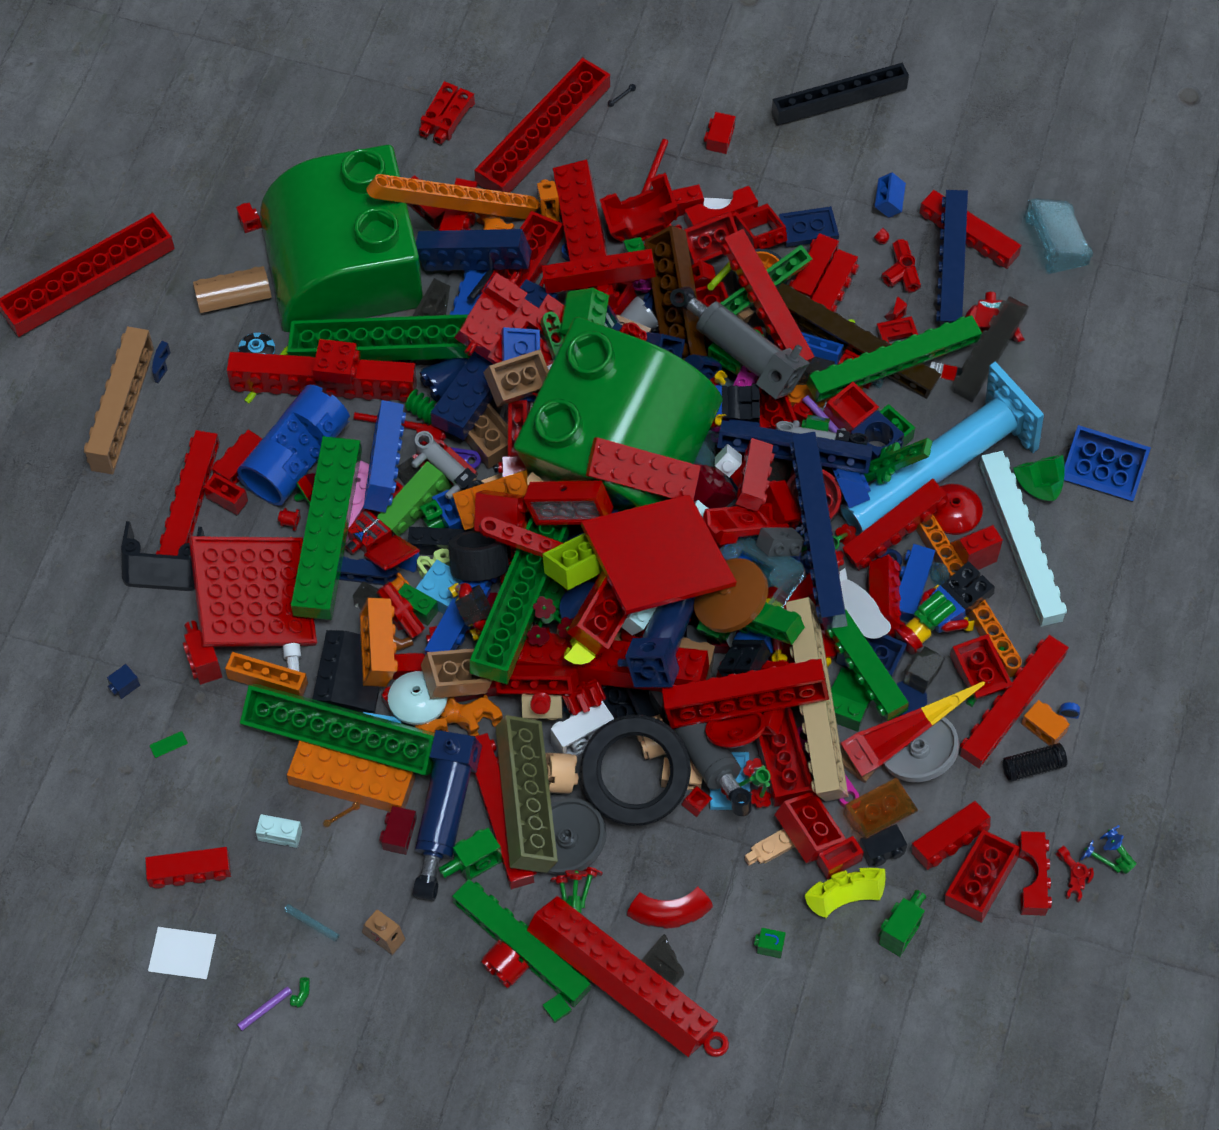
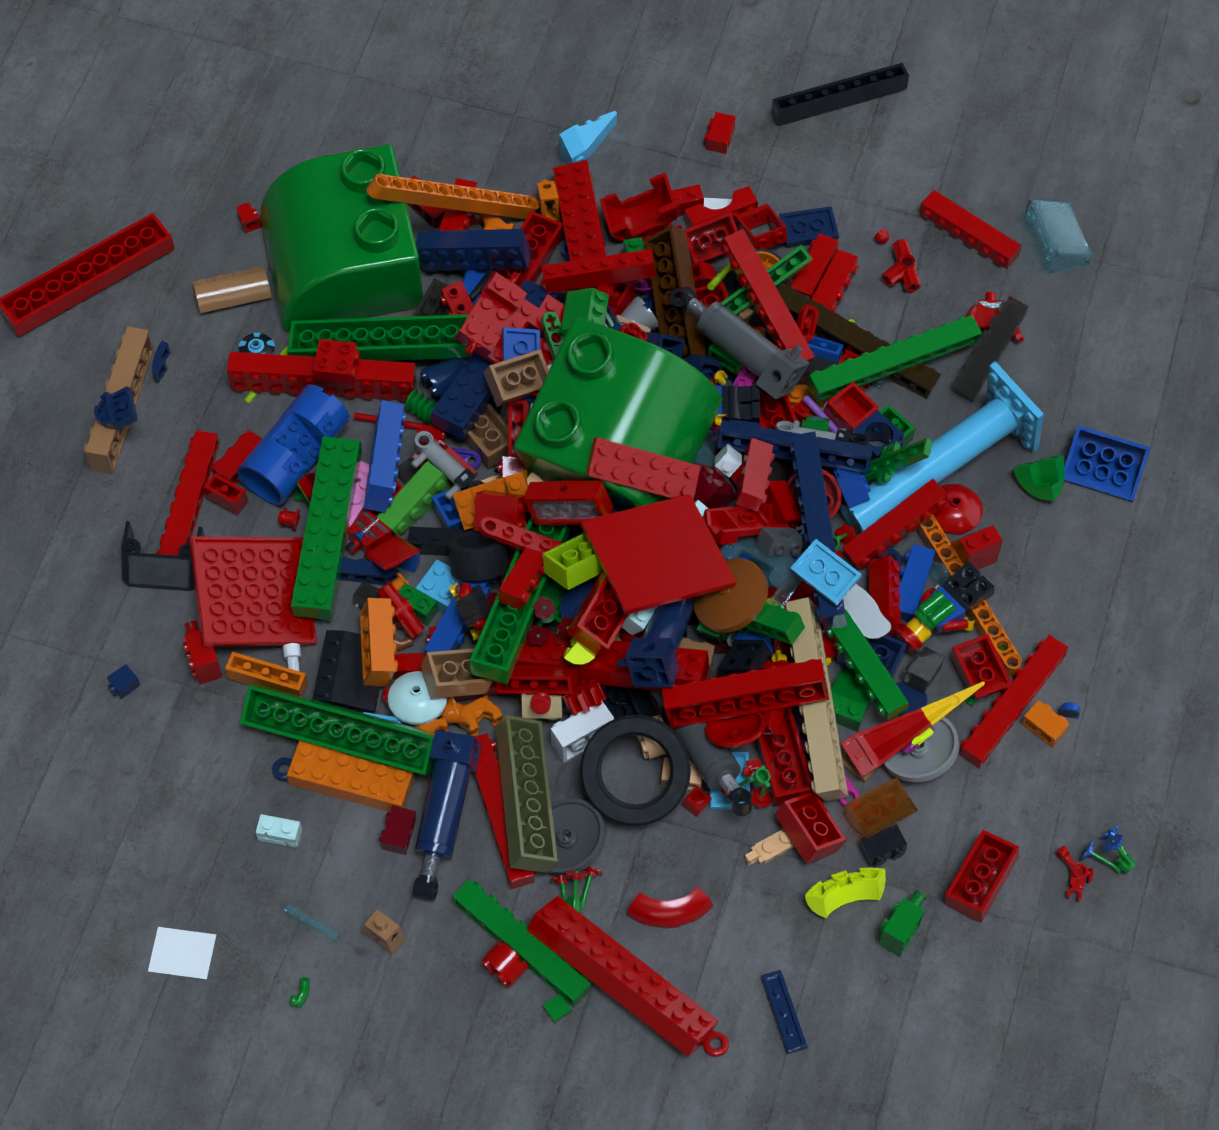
(116, 409): none -> dark blue slope
(168, 744): green sticker -> none
(188, 867): red brick -> none
(264, 1008): medium lavender bar -> none
(278, 763): none -> dark blue piece
(355, 806): clear orange hinge -> none
(432, 518): green leg -> none
(441, 555): yellowish green leg -> none
(445, 112): red hips -> none
(456, 299): none -> red brick
(474, 855): green brick -> none
(522, 579): none -> red brick
(543, 127): red brick -> none
(561, 772): light nougat brick -> none
(581, 141): none -> medium azure wedge
(632, 87): black hinge -> none
(655, 165): red bar -> none
(664, 961): clear smoke wing -> none
(770, 942): green brick -> none
(784, 1012): none -> dark blue tile
(808, 322): none -> red plate
(826, 572): none -> medium azure plate
(840, 857): red piece -> none
(890, 194): blue brick -> none
(896, 329): red plate -> none
(898, 311): red slope -> none
(918, 740): none -> neon yellow piece
(947, 371): sticker -> none
(951, 835): red brick -> none
(953, 256): dark blue brick -> none
(1010, 770): black piece -> none
(1022, 538): light aqua brick -> none
(1033, 850): red arch -> none

